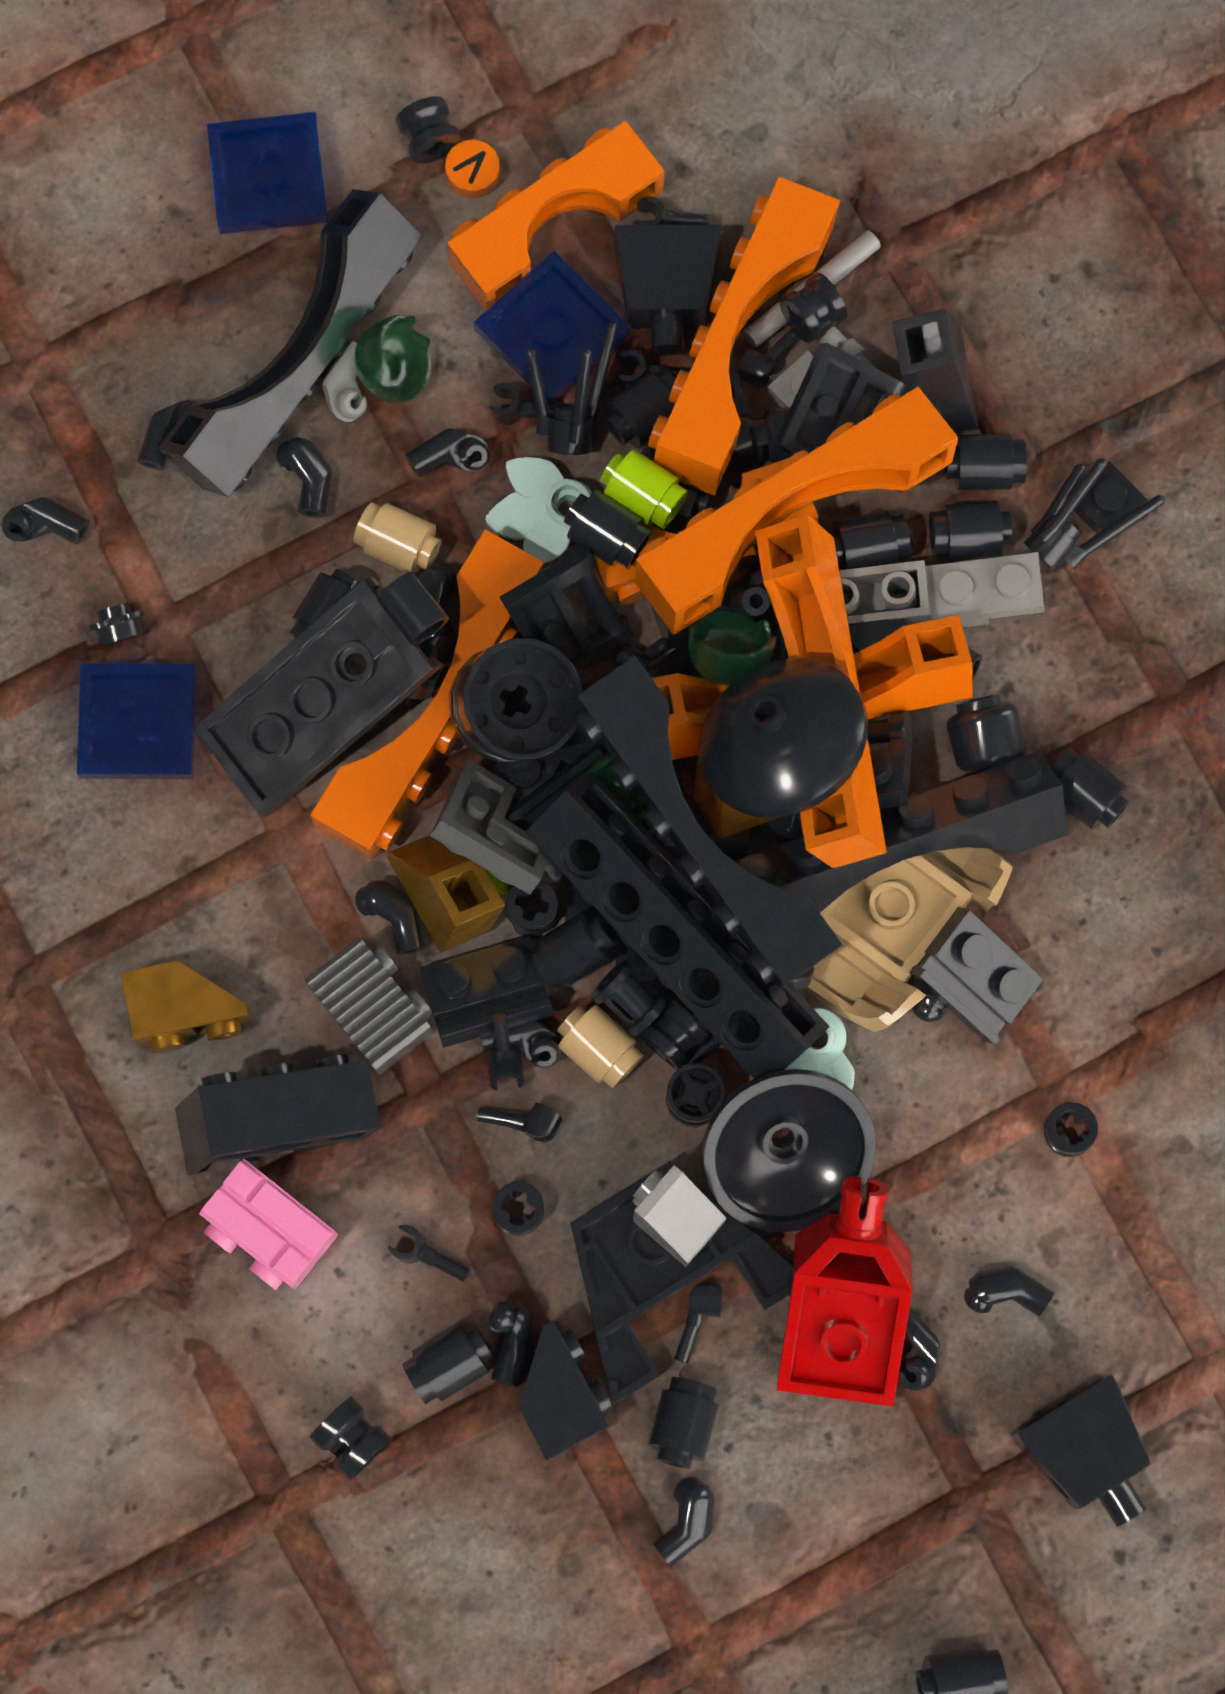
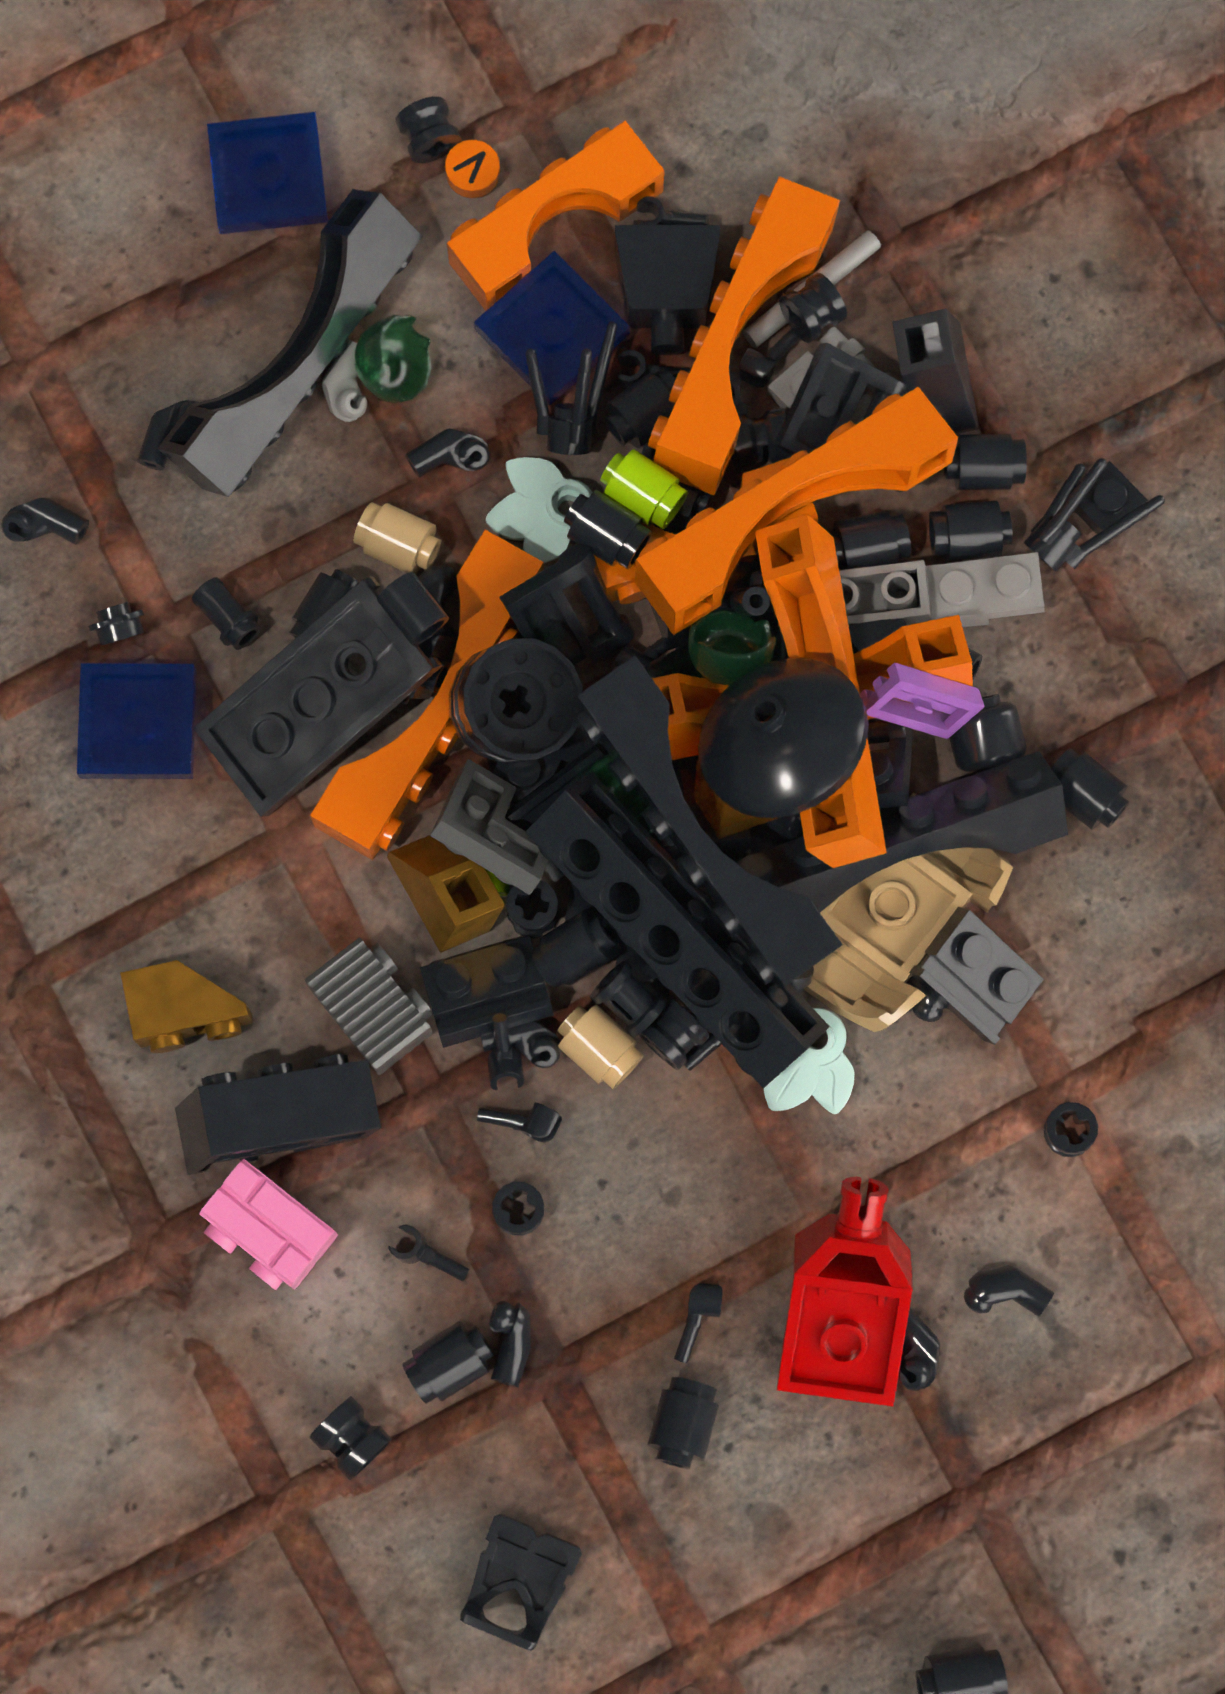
(227, 614): none -> black pin
(312, 469): black arm -> none
(396, 907): black arm -> none
(518, 408): black hand -> none
(522, 1563): none -> black piece
(556, 1397): black slope -> none
(632, 1273): black wing -> none
(676, 1214): slope -> none
(694, 1520): black arm -> none
(698, 1087): black wheel -> none
(791, 1178): black dish -> none
(926, 693): none -> medium lavender tile
(1089, 1450): black torso -> none

